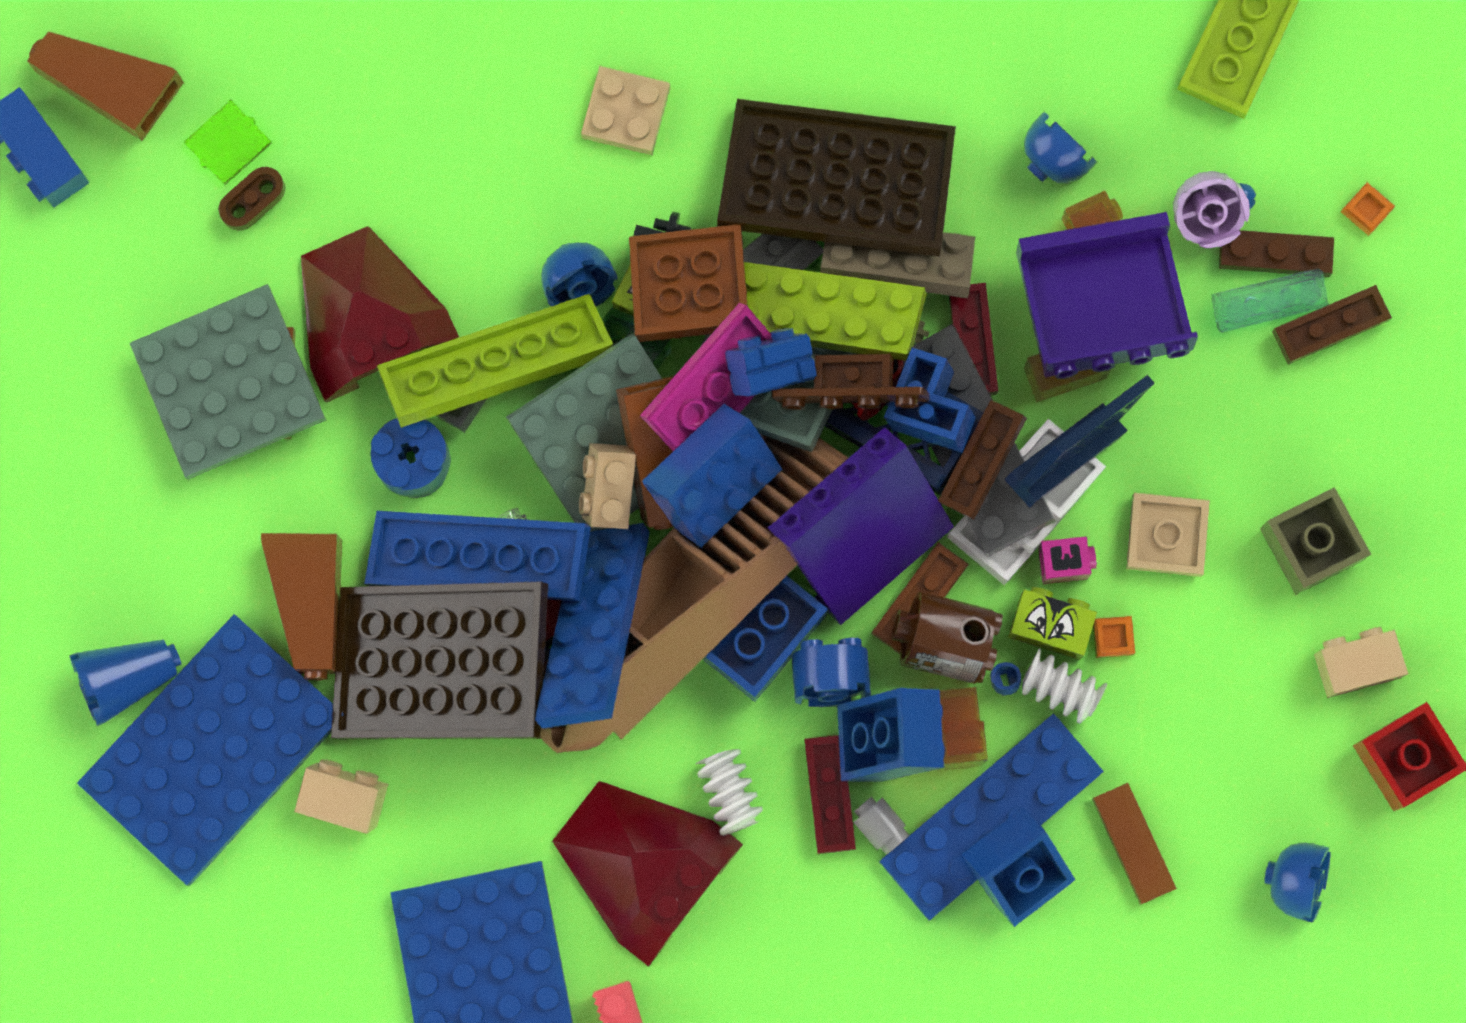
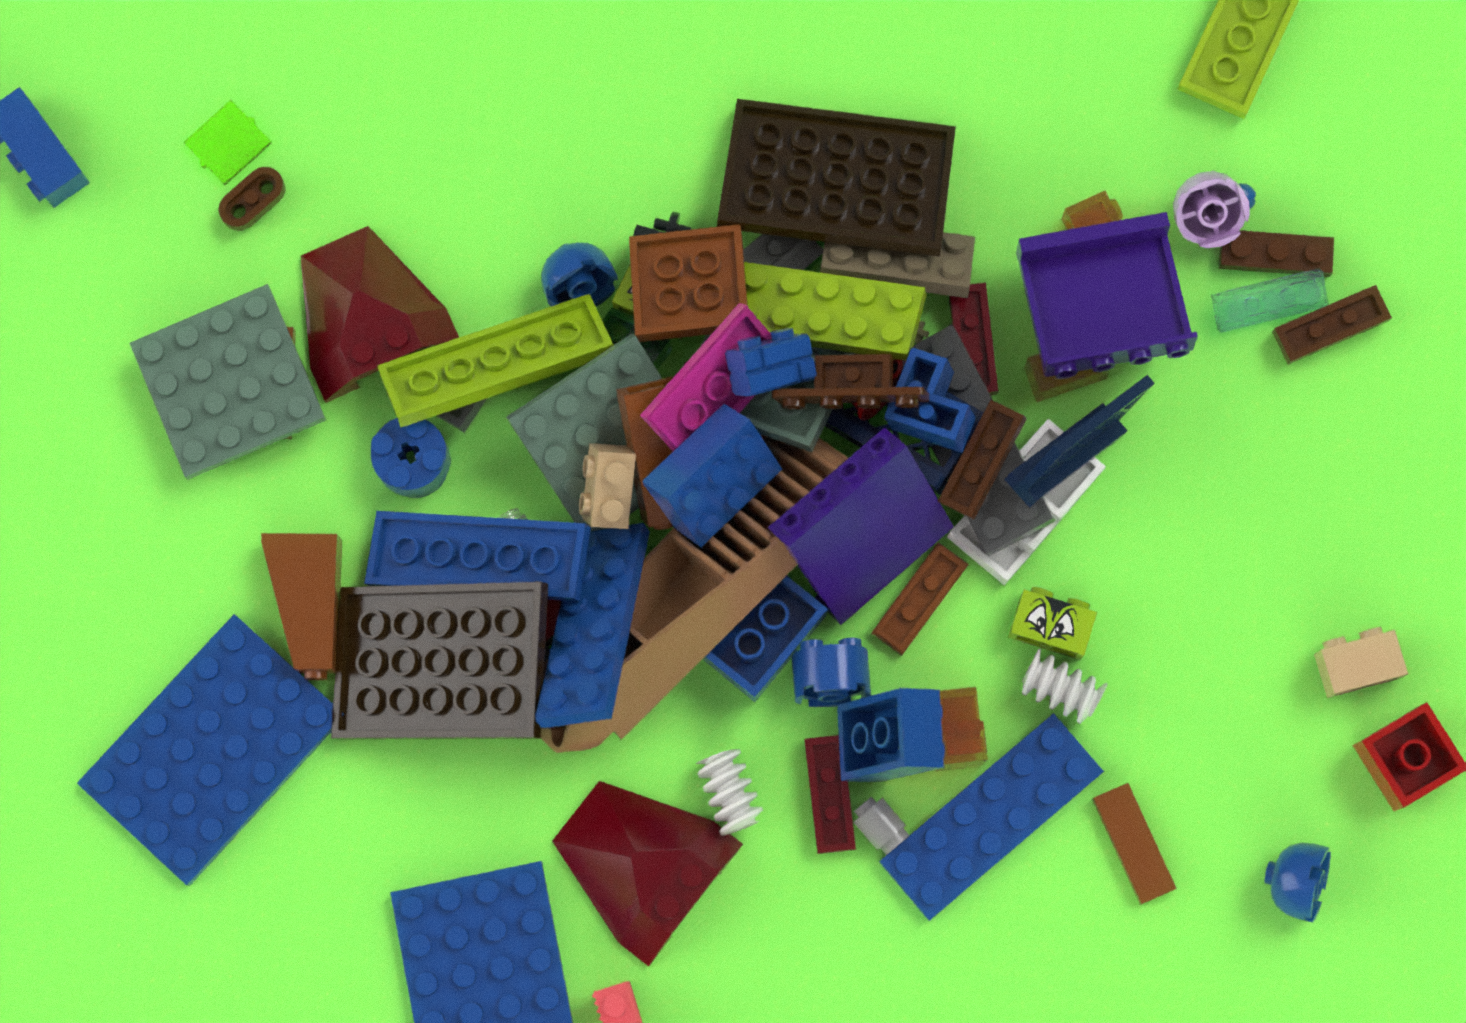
(109, 82): dark orange slope -> none
(122, 675): blue cone -> none
(341, 796): tan brick -> none
(625, 110): tan plate -> none
(947, 637): reddish brown cylinder -> none
(1013, 676): blue hinge -> none
(1018, 866): blue brick -> none
(1055, 153): blue cylinder -> none
(1066, 560): dark pink brick -> none
(1114, 637): orange tile -> none
(1167, 534): tan plate -> none
(1315, 541): olive brick -> none
(1368, 209): orange tile -> none

